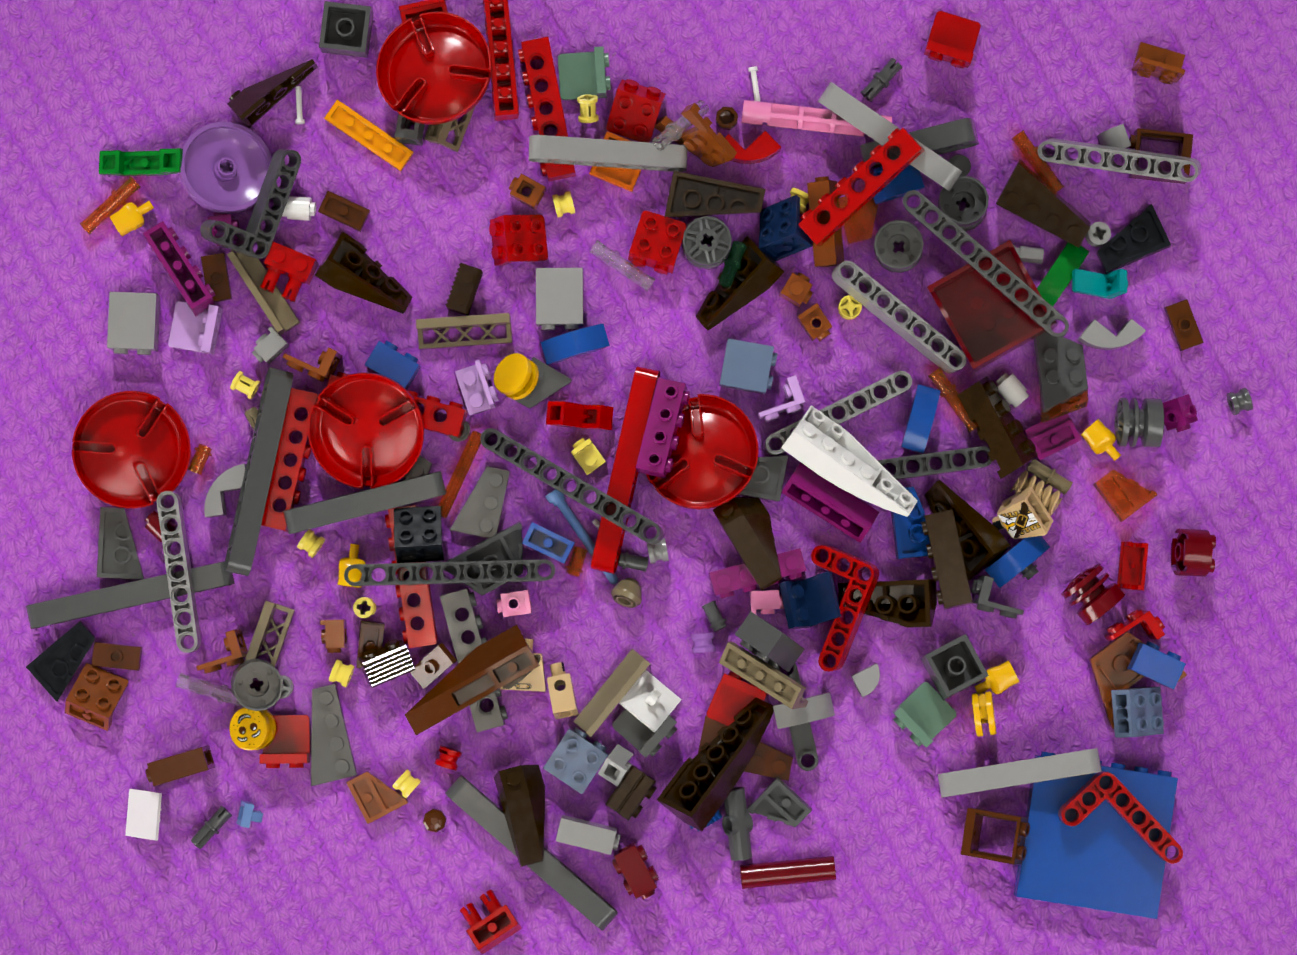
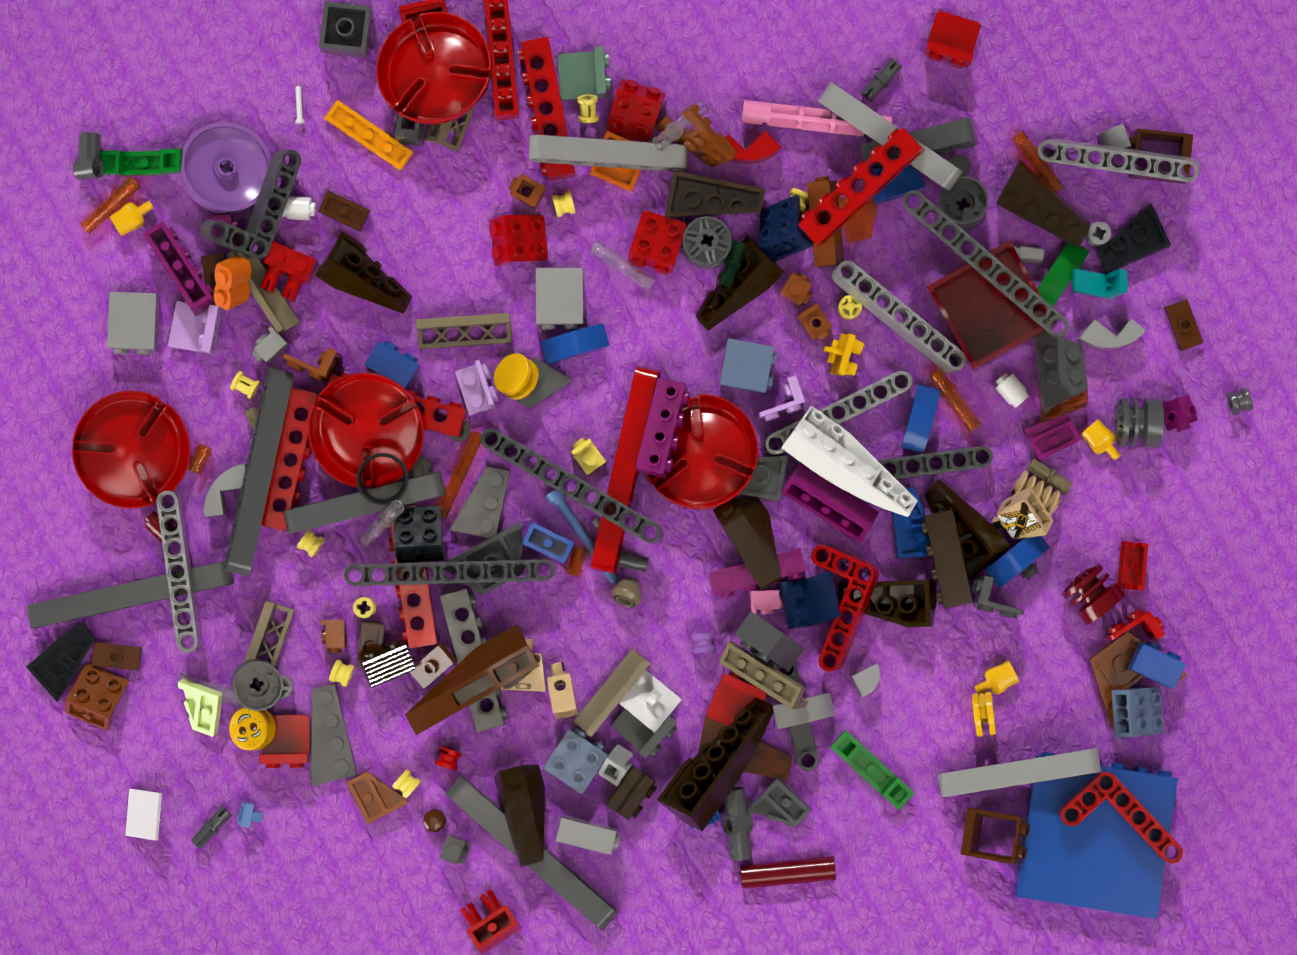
(88, 162): none -> dark grey piece
(116, 546): dark grey wing -> none
(180, 765): reddish brown window -> none
(203, 706): none -> yellowish green wing
(232, 282): none -> orange brick
(233, 642): dark orange bracket -> none
(261, 97): wedge -> none
(354, 575): yellow piece -> none
(375, 500): none -> black tyre
(385, 519): none -> clear pin
(455, 849): none -> dark grey brick
(464, 289): dark brown brick -> none
(521, 597): bright pink brick -> none
(579, 415): red brick -> none
(639, 877): dark red brick -> none
(658, 551): light grey wheel -> none
(714, 616): dark grey pin -> none
(726, 118): reddish brown tile -> none
(755, 82): white piece -> none
(840, 353): none -> yellow hips
(872, 770): none -> green slope
(898, 232): dark grey wheel -> none
(924, 714): sand green bracket -> none
(954, 667): dark grey brick -> none
(997, 426): dark brown wedge -> none
(1122, 494): clear orange wing -> none
(1158, 63): dark orange bracket -> none
(1193, 552): dark red brick -> none

